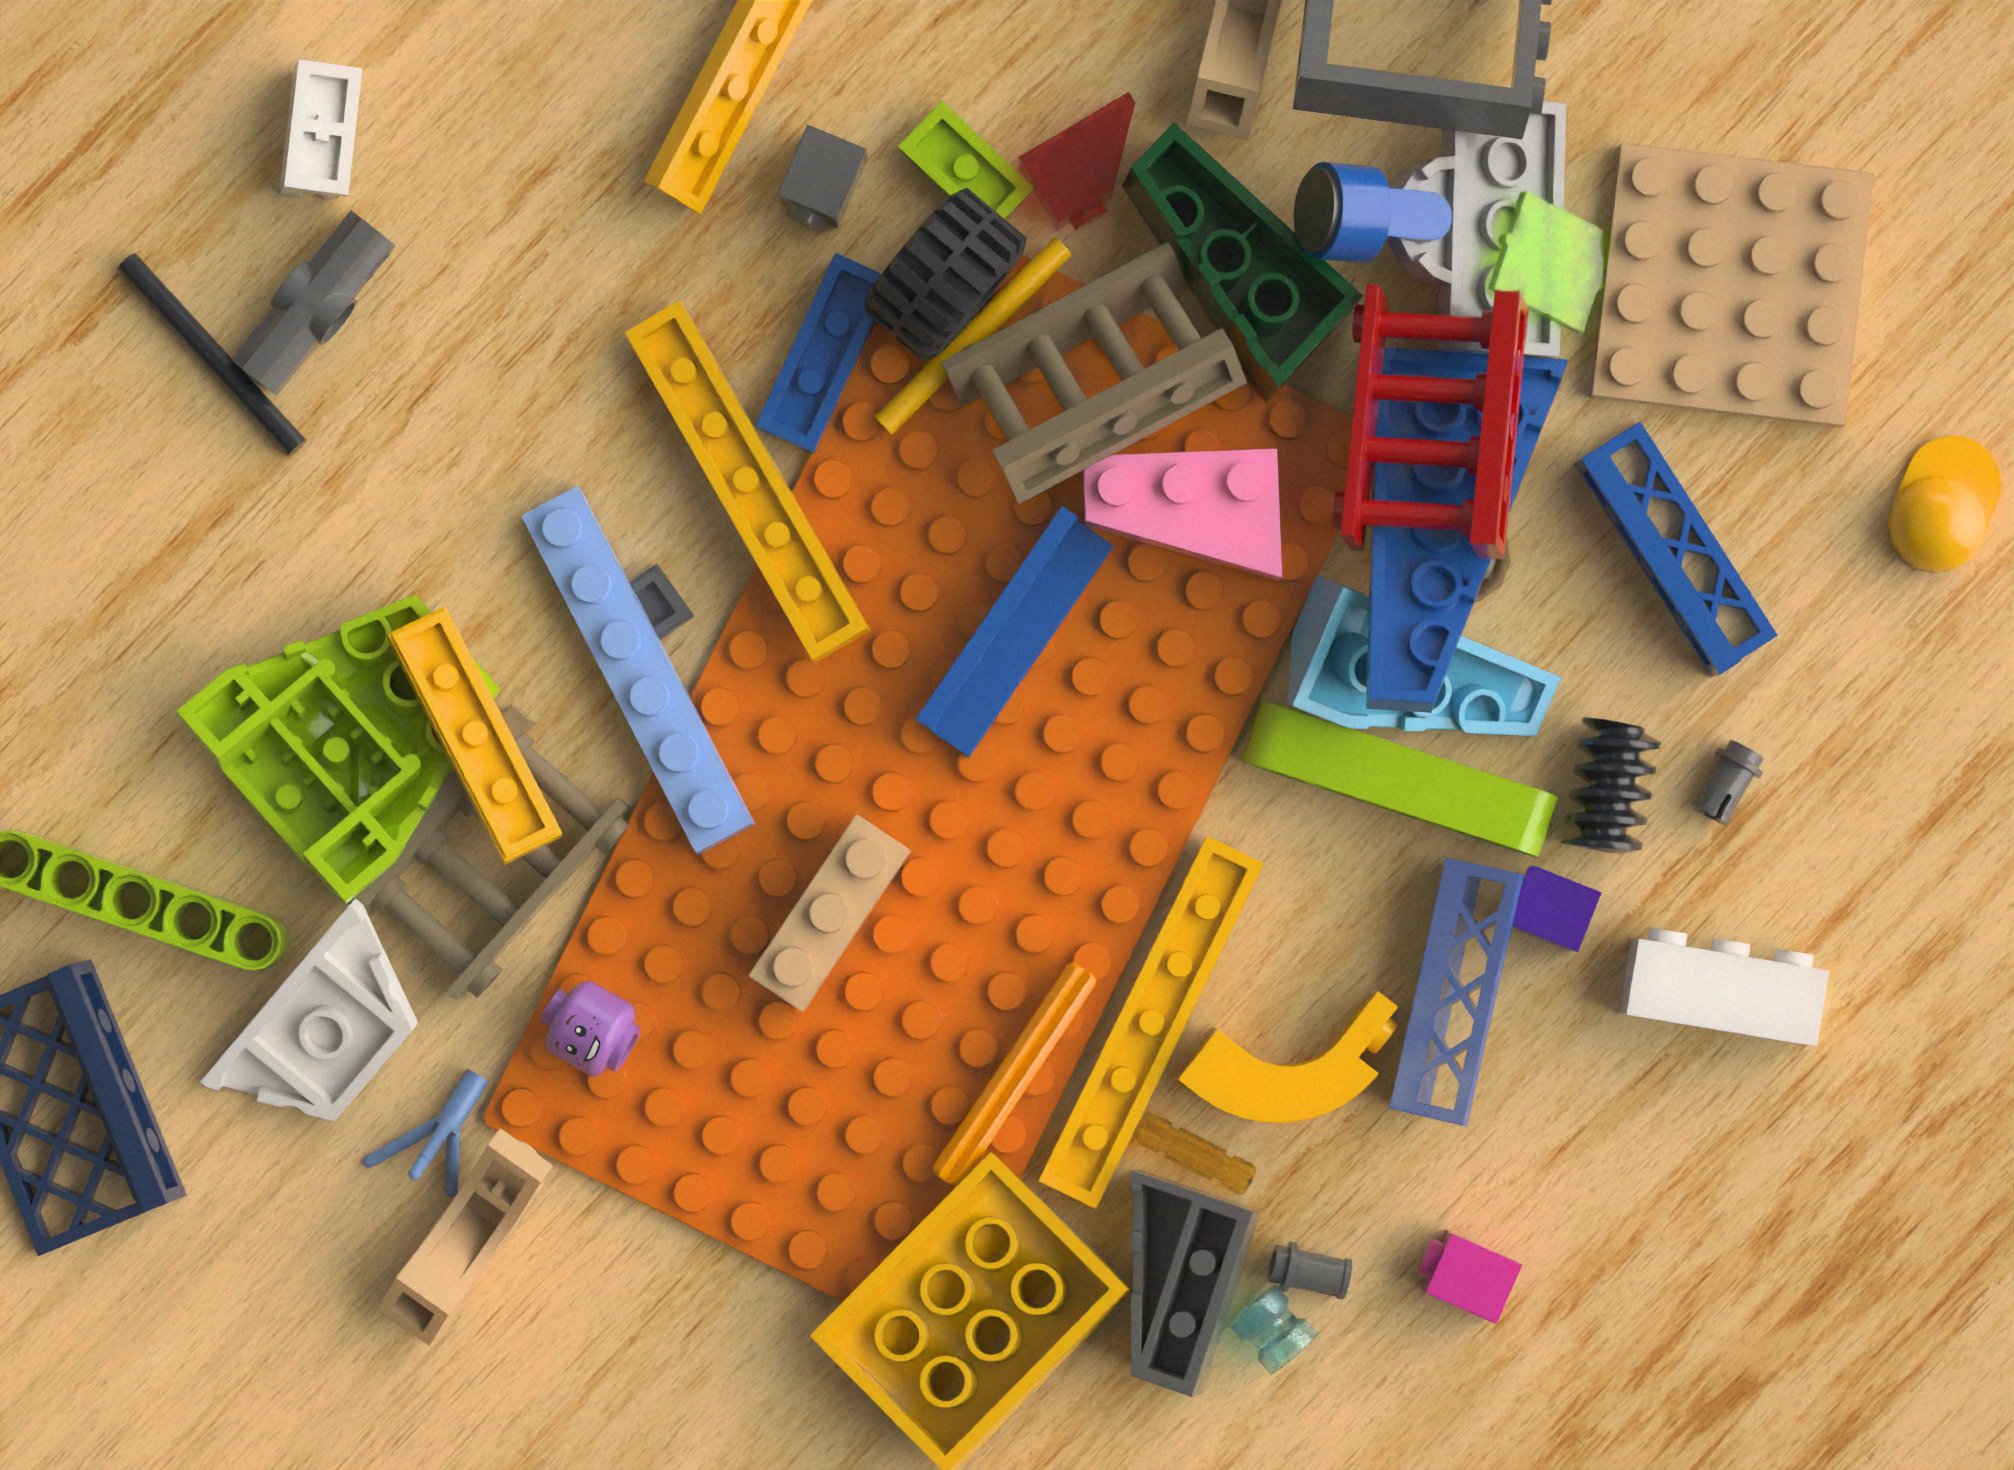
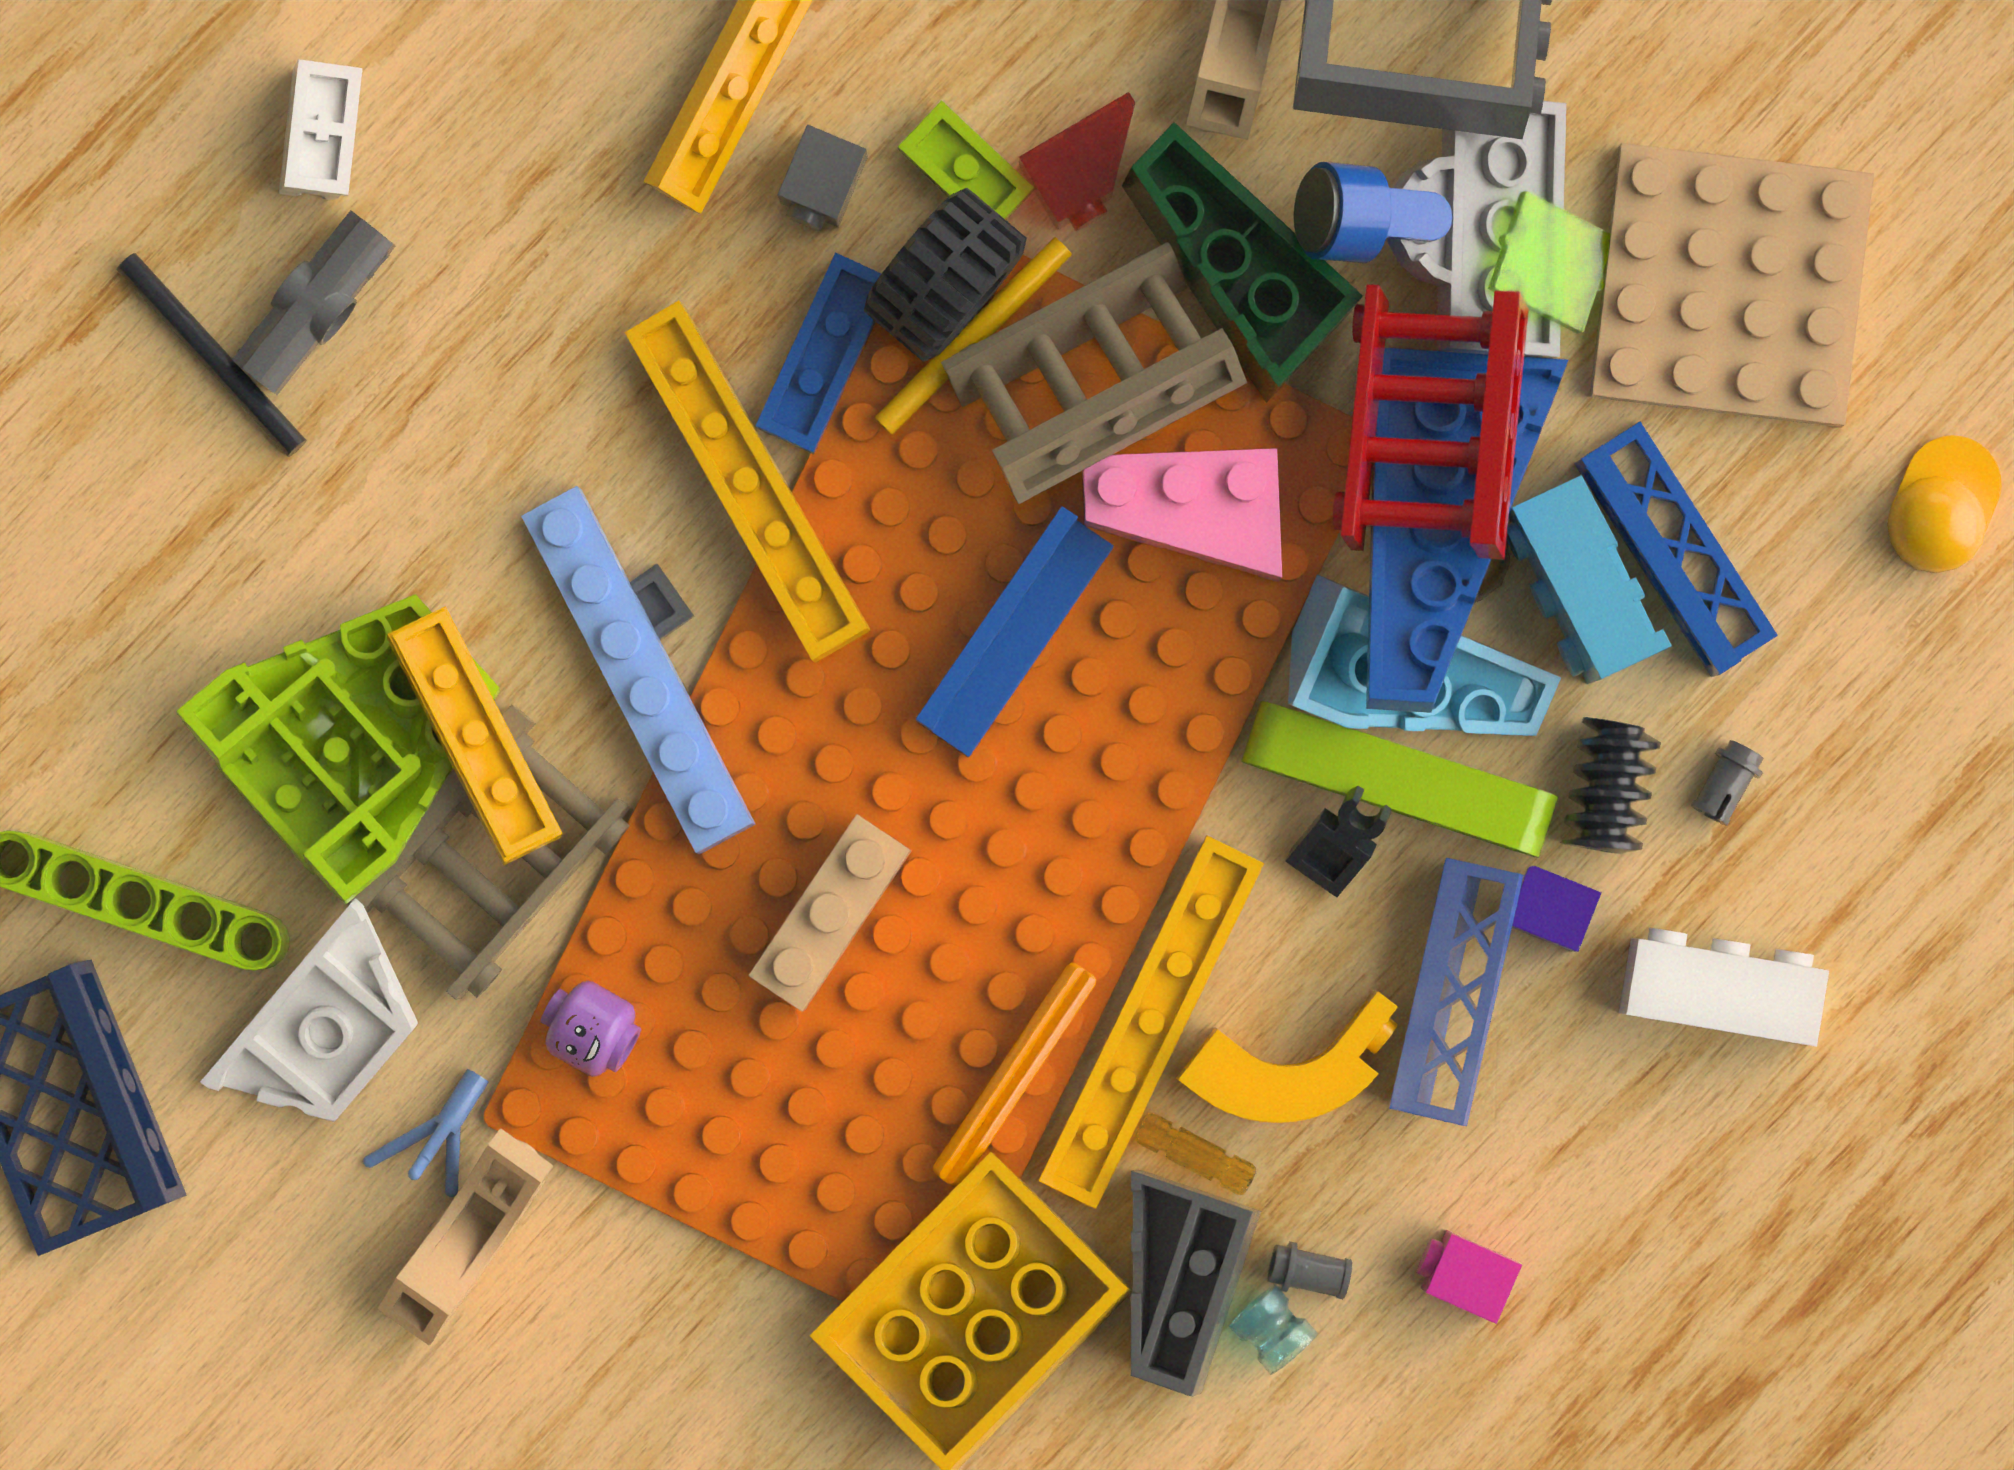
(1339, 845): none -> black plate
(1583, 581): none -> medium azure wedge

